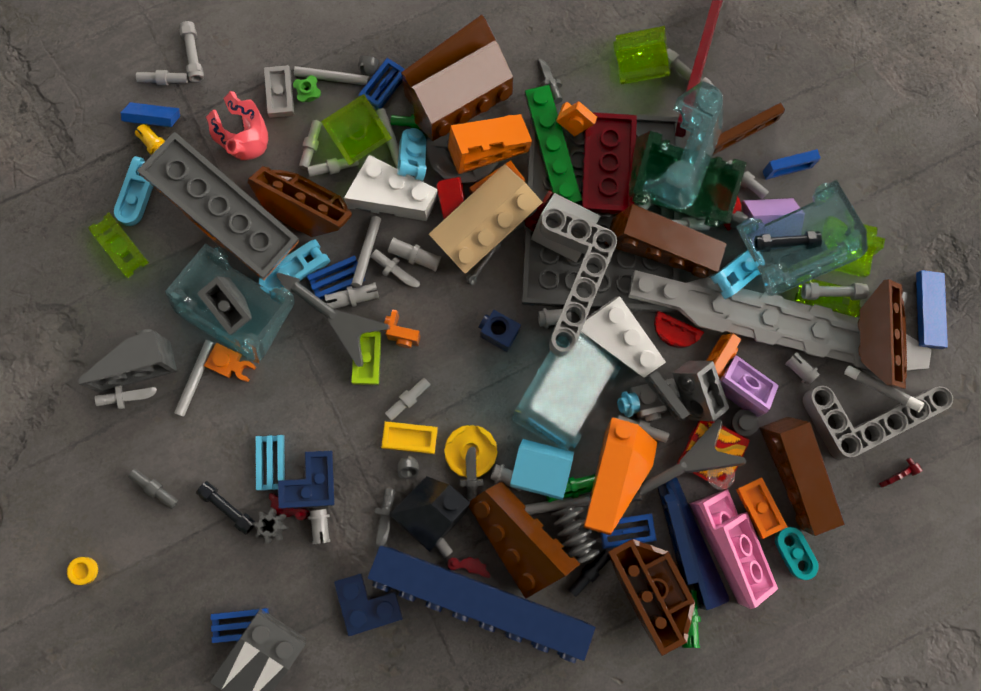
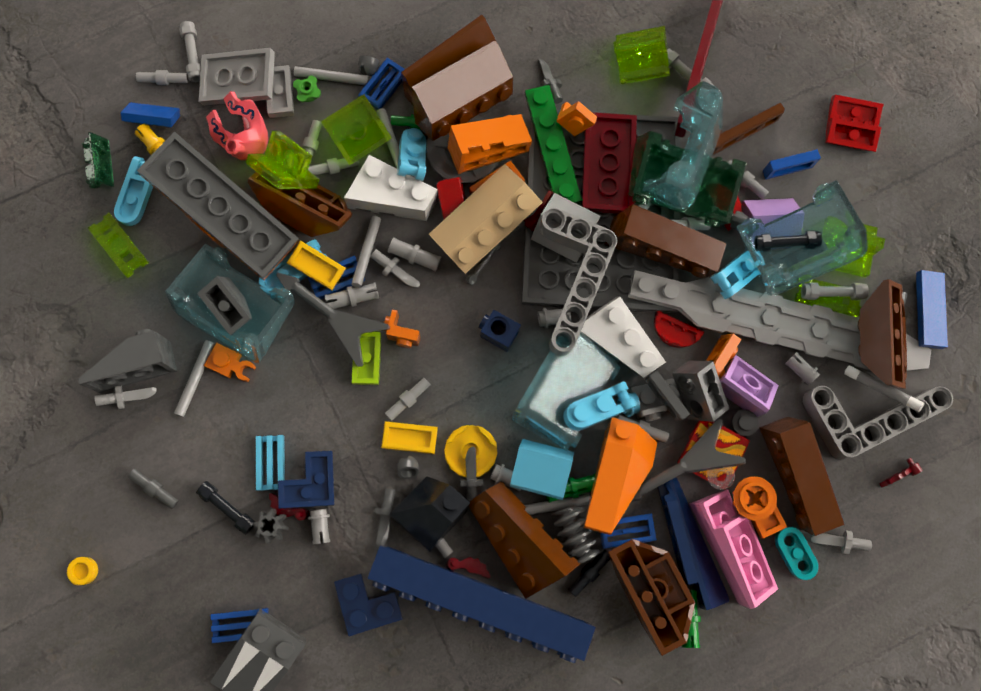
(97, 153): none -> clear green hinge
(243, 72): none -> light grey plate
(284, 164): none -> clear neon green bracket
(316, 265): none -> yellow tile
(598, 407): none -> medium azure plate
(767, 498): none -> orange gear
(845, 541): none -> light grey piece
(854, 123): none -> red slope

